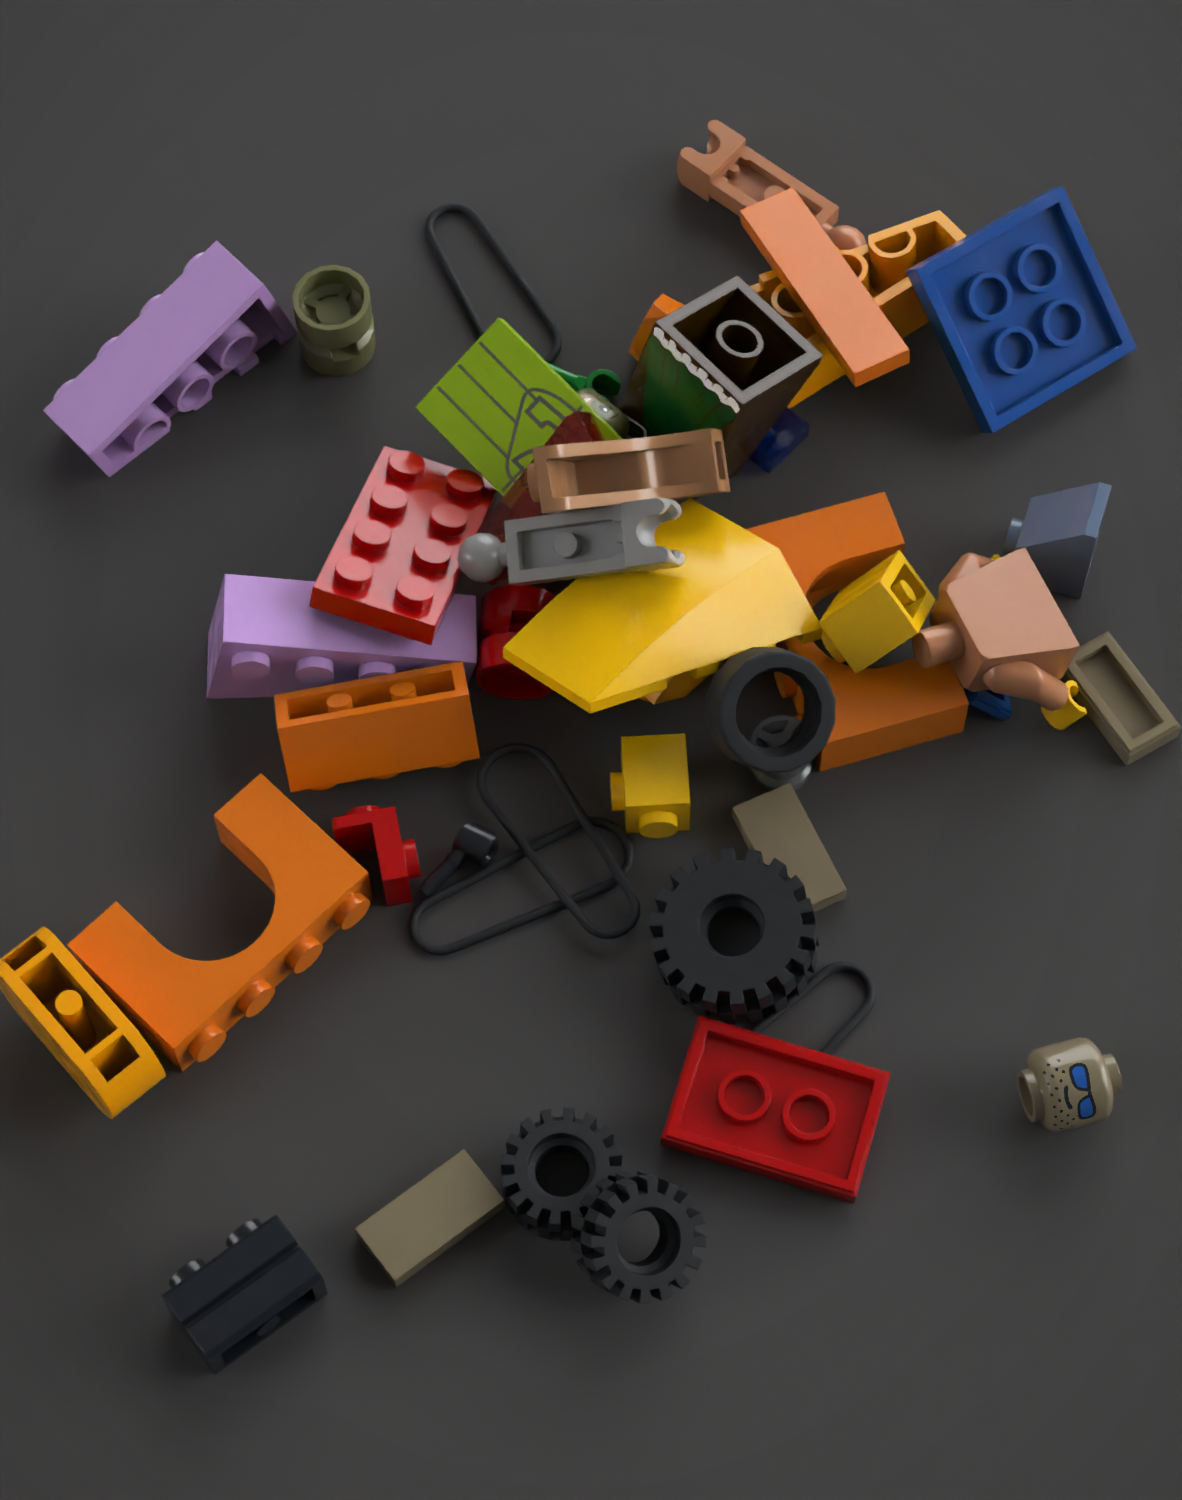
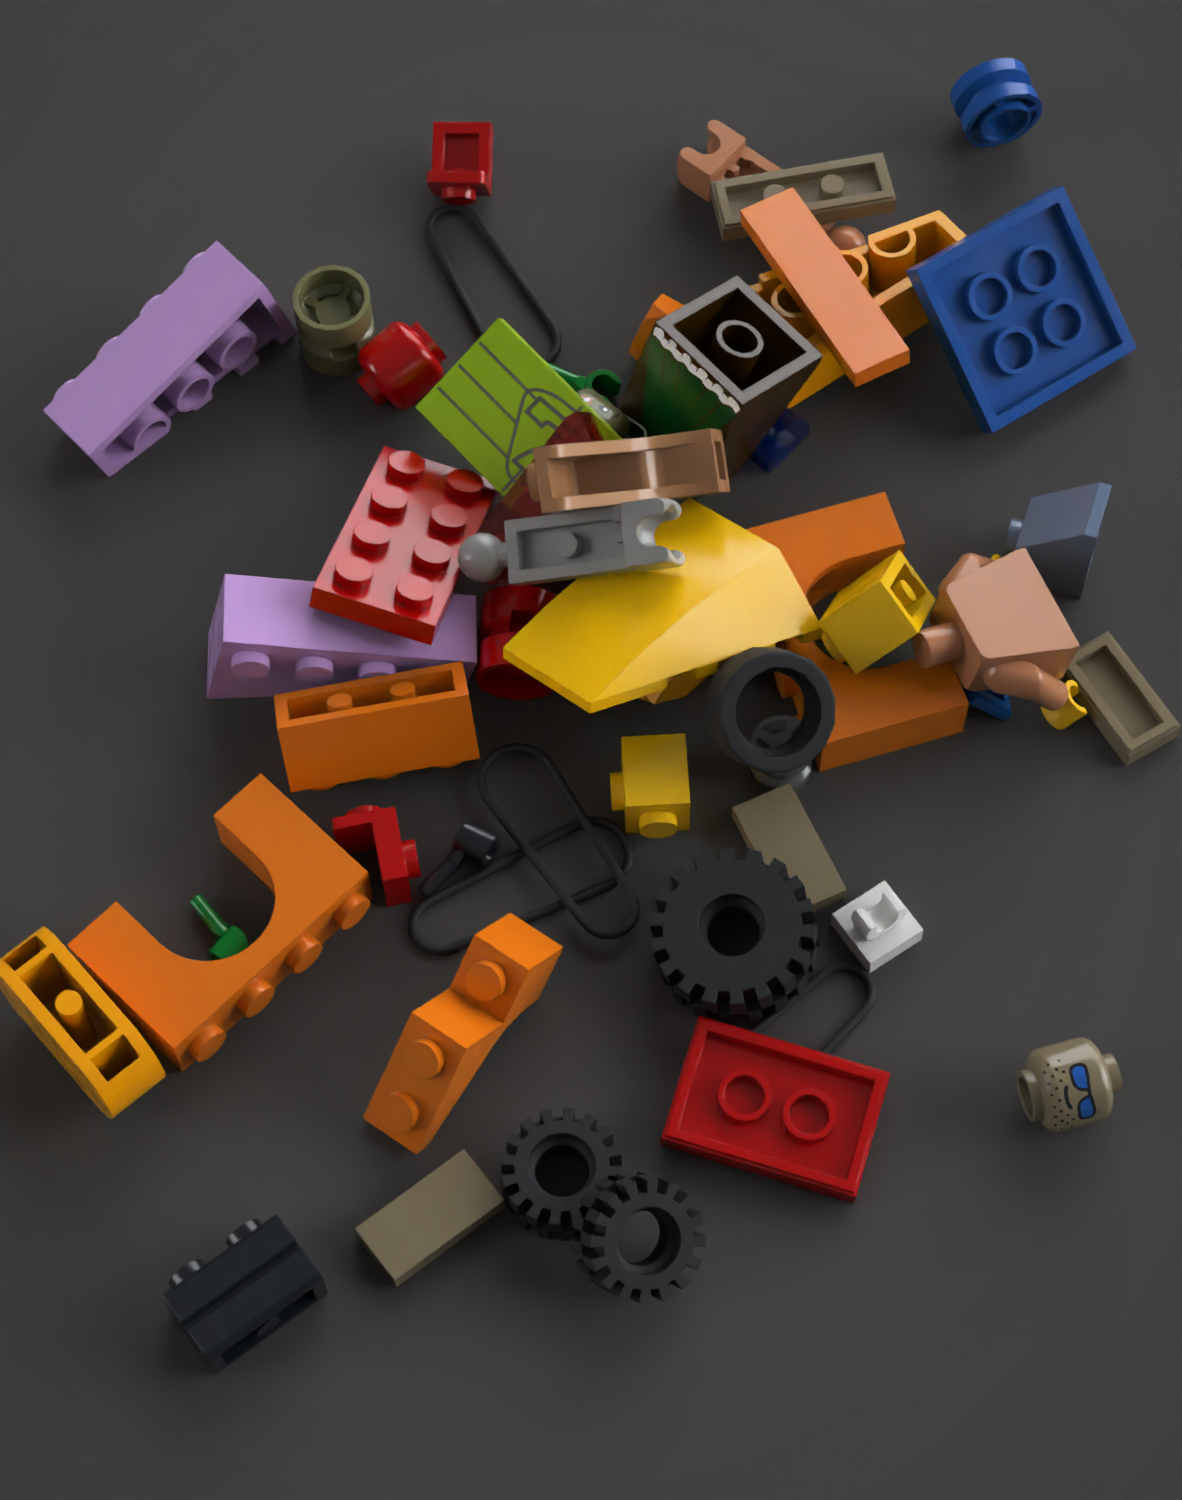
(230, 939): none -> green hand
(400, 365): none -> red head
(458, 1028): none -> orange arch
(461, 161): none -> red bracket
(829, 189): none -> dark tan tile
(876, 926): none -> white tile
(995, 102): none -> blue wheel

